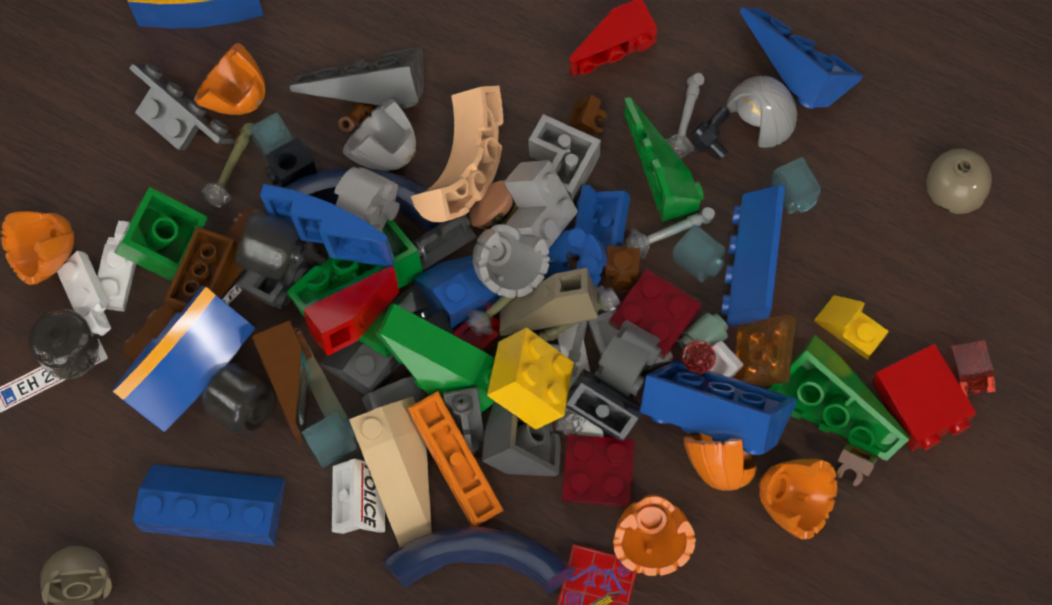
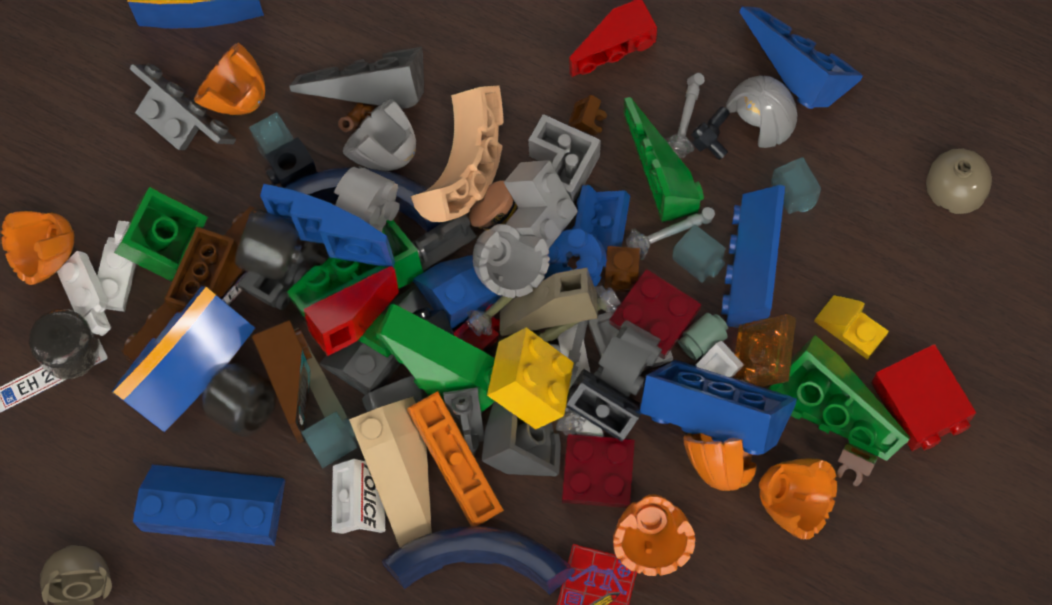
(216, 192): piece -> none
(699, 356): clear red plate -> none
(973, 361): clear red brick -> none

